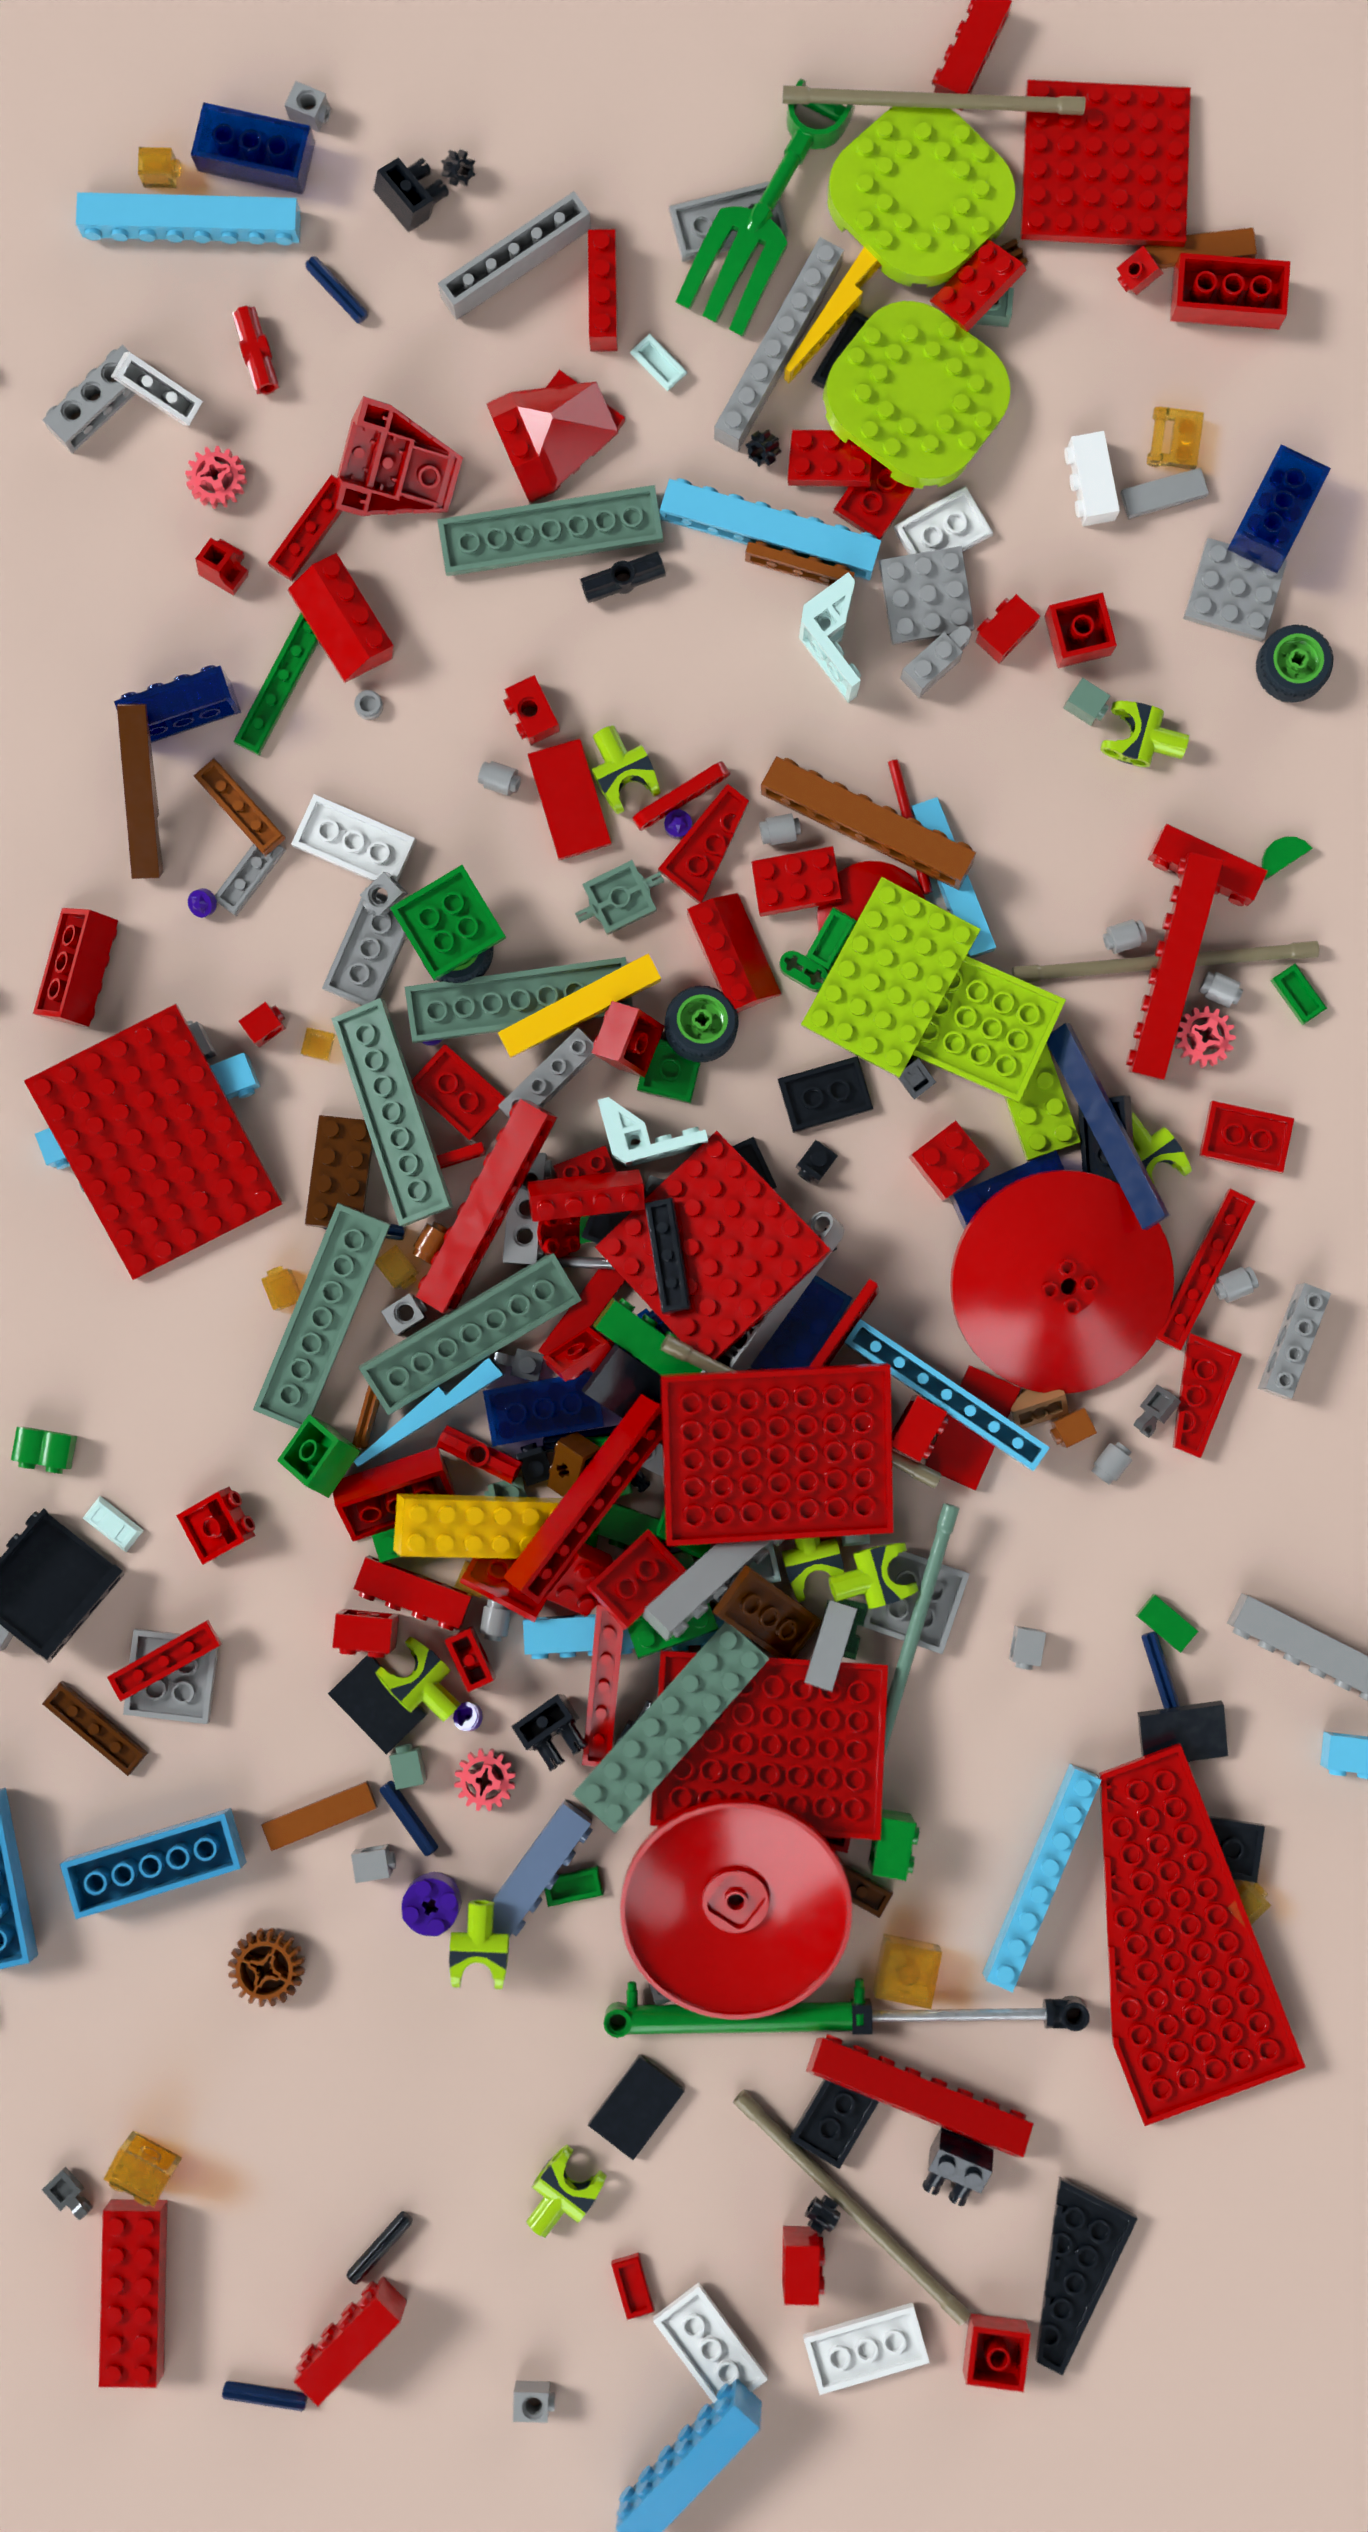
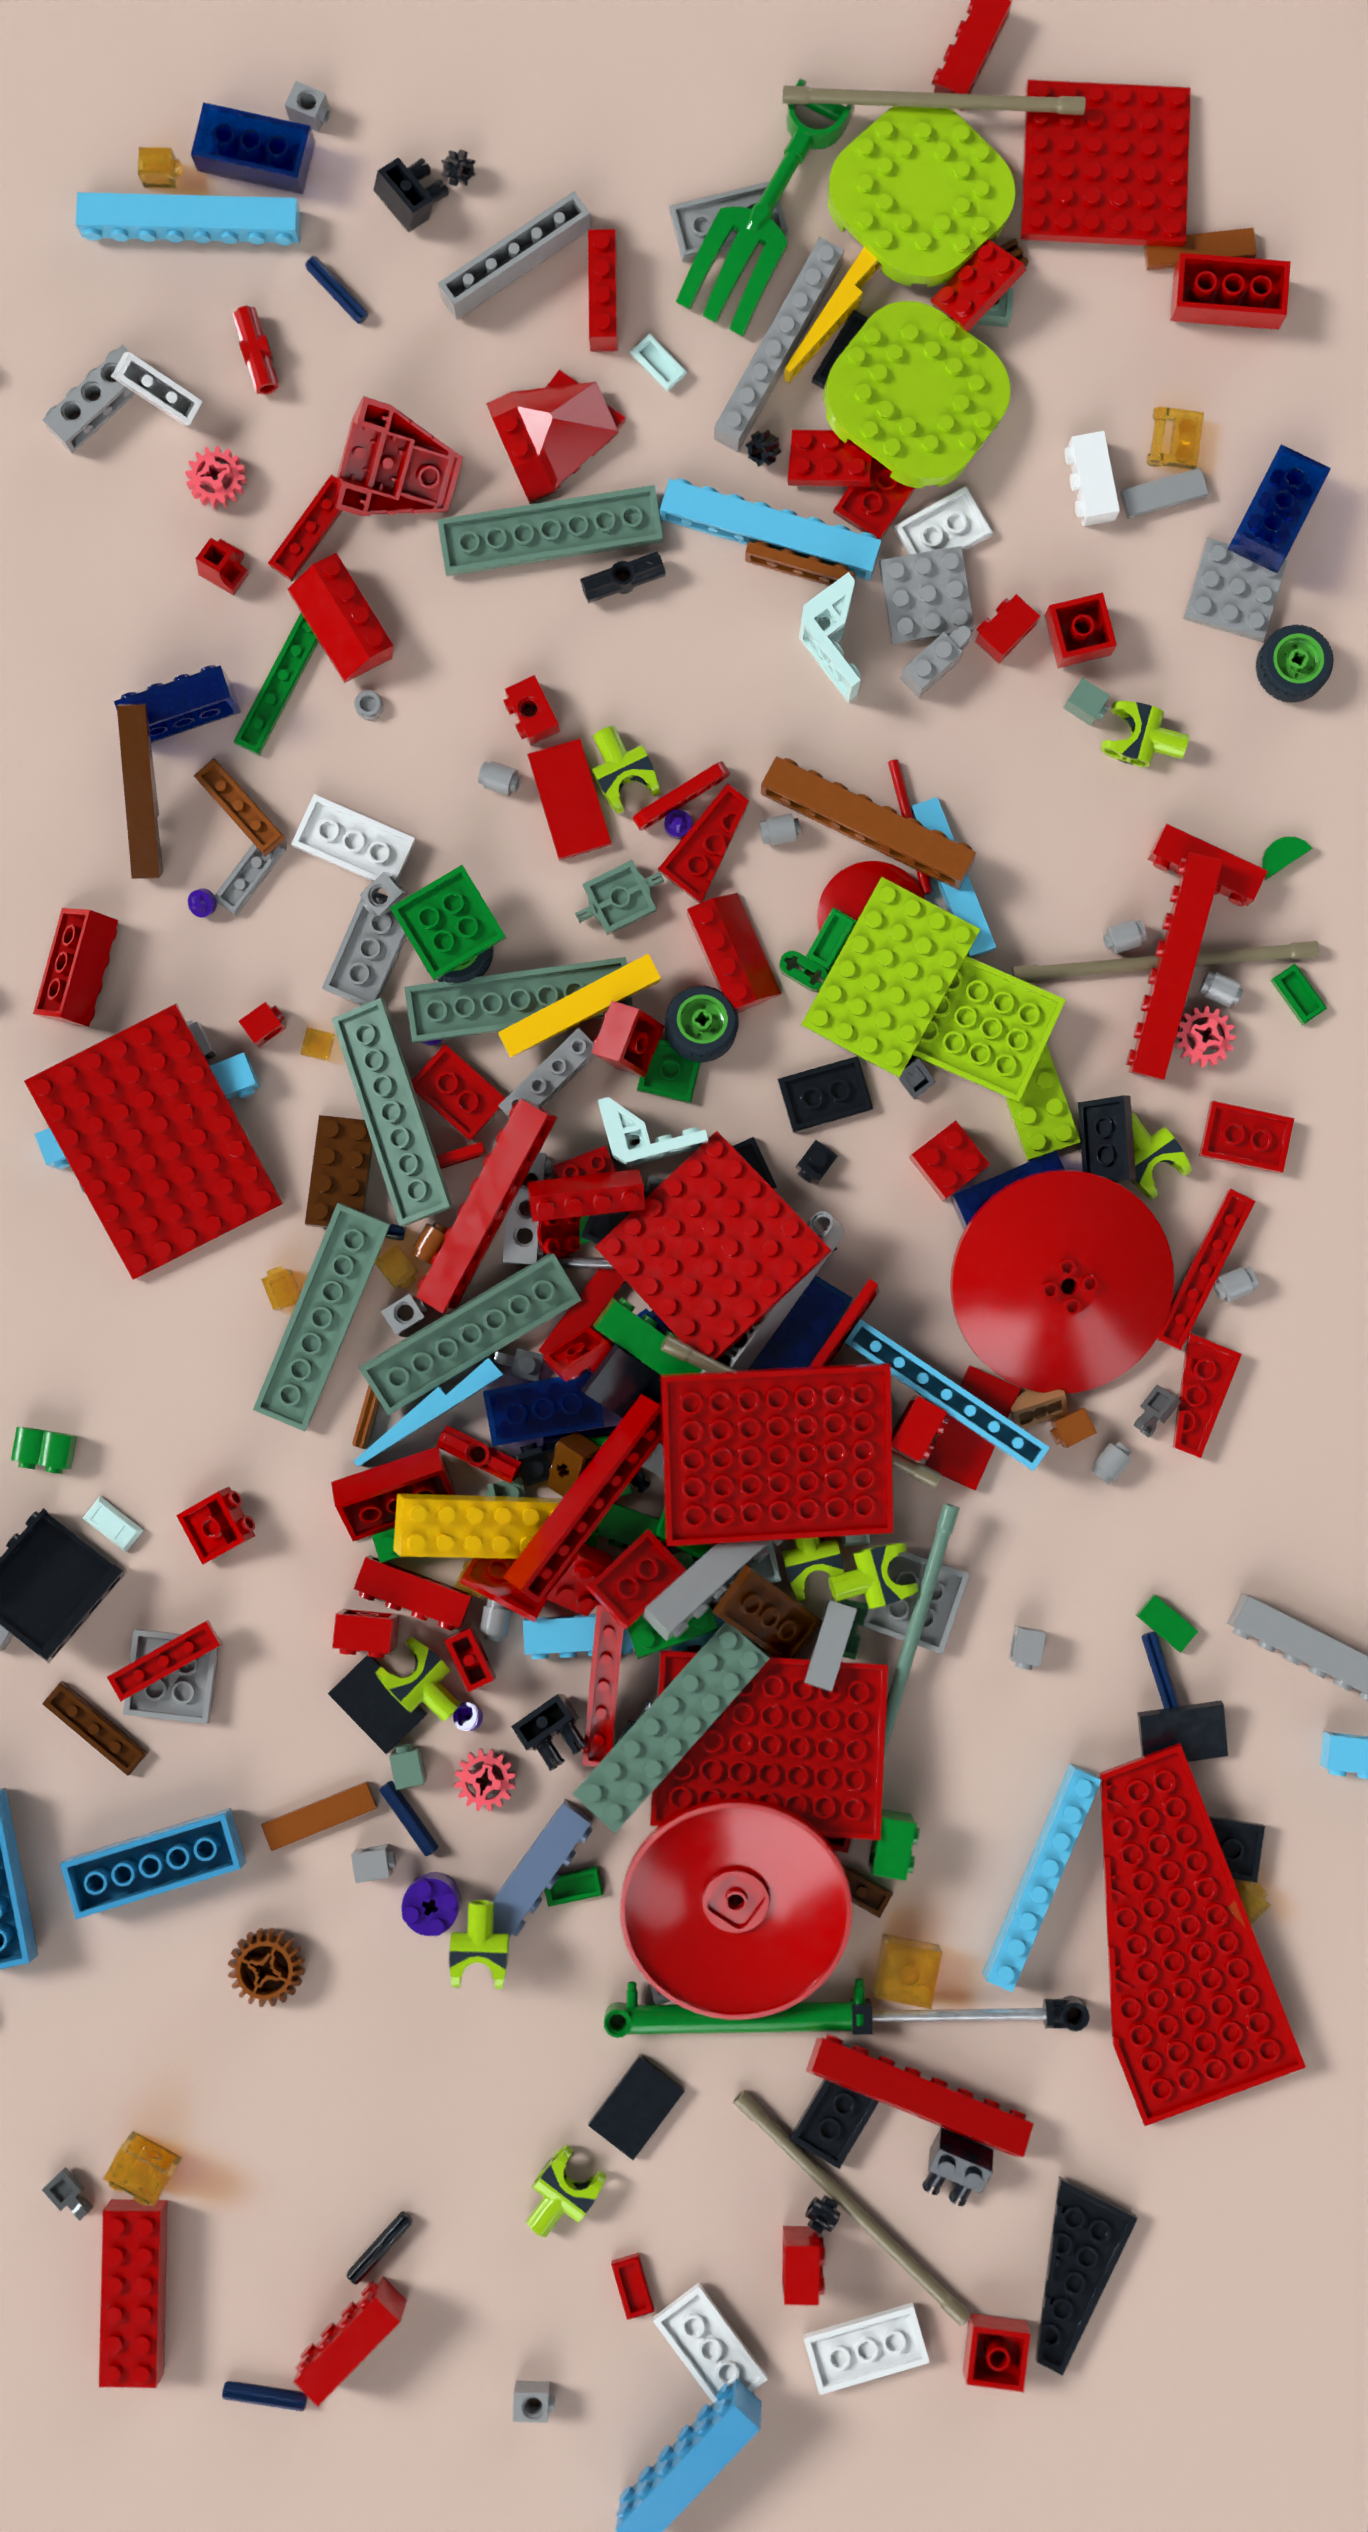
(318, 1456): green brick -> none
(668, 1256): black tile -> none
(796, 881): red plate -> none
(1107, 1127): dark blue tile -> none
(1138, 271): red brick -> none
(1294, 1341): light grey brick -> none

